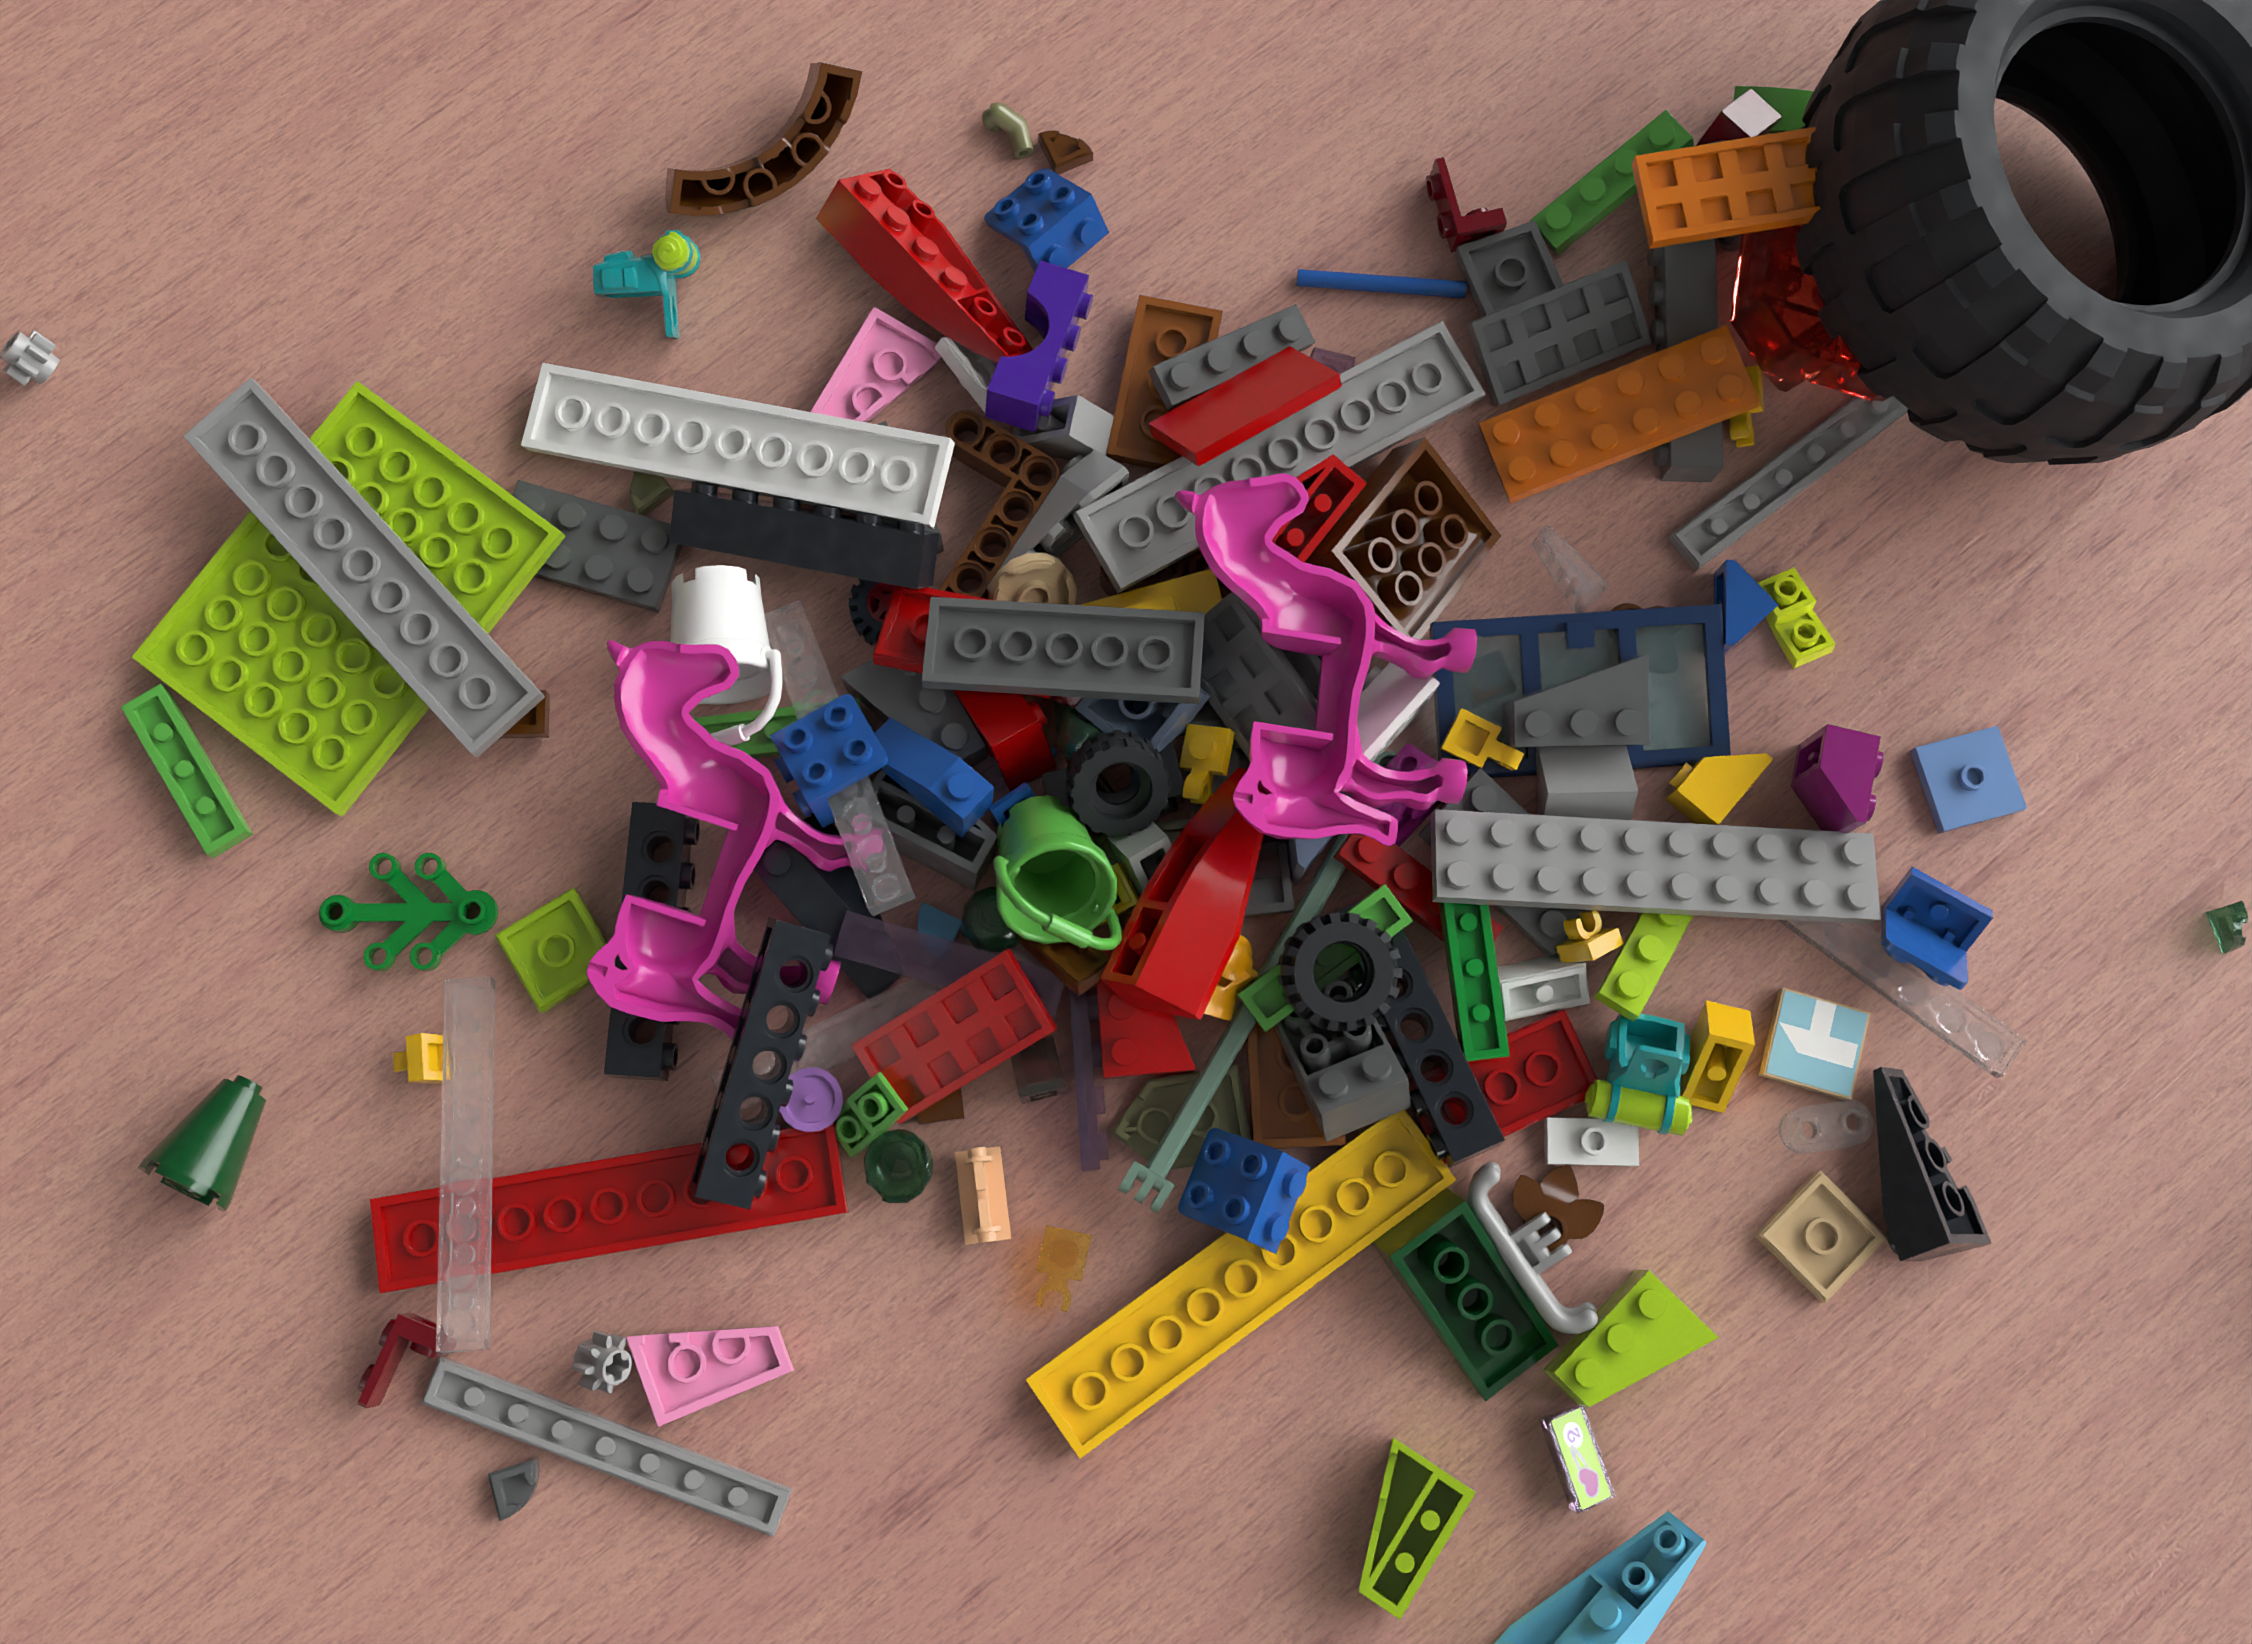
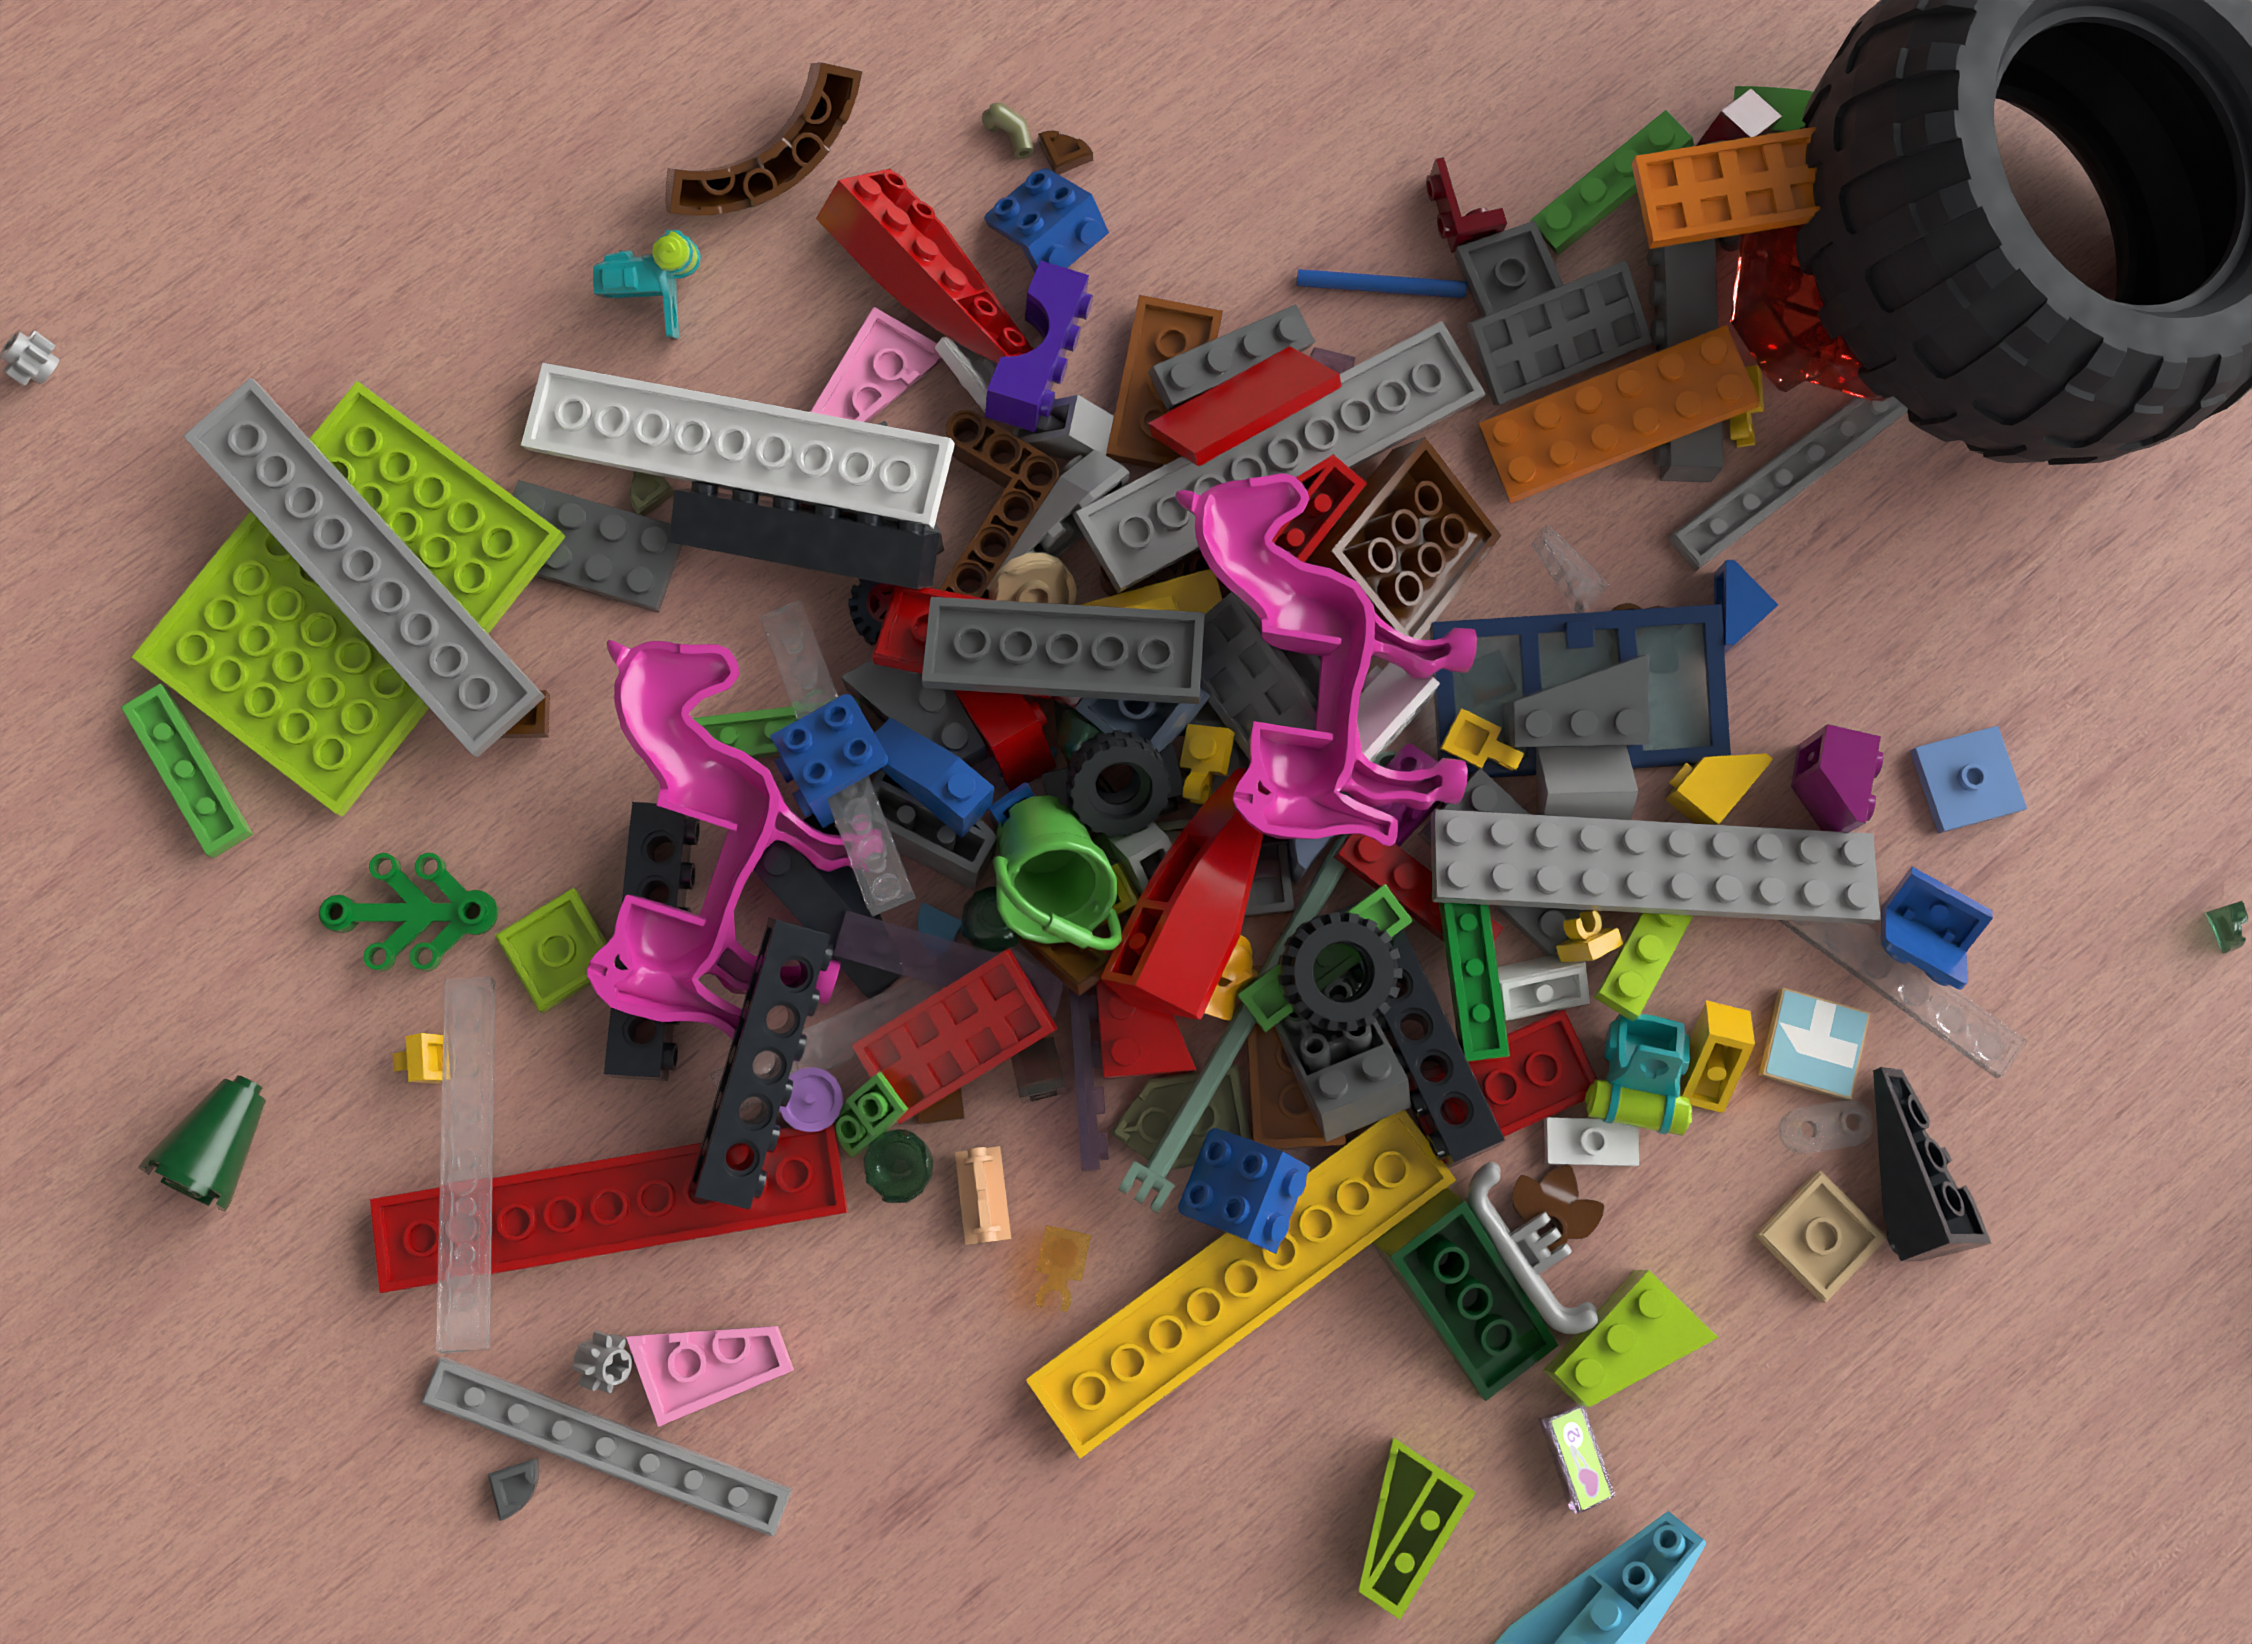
(394, 1342): dark red bracket -> none
(729, 612): white piece -> none
(1794, 620): neon yellow slope -> none

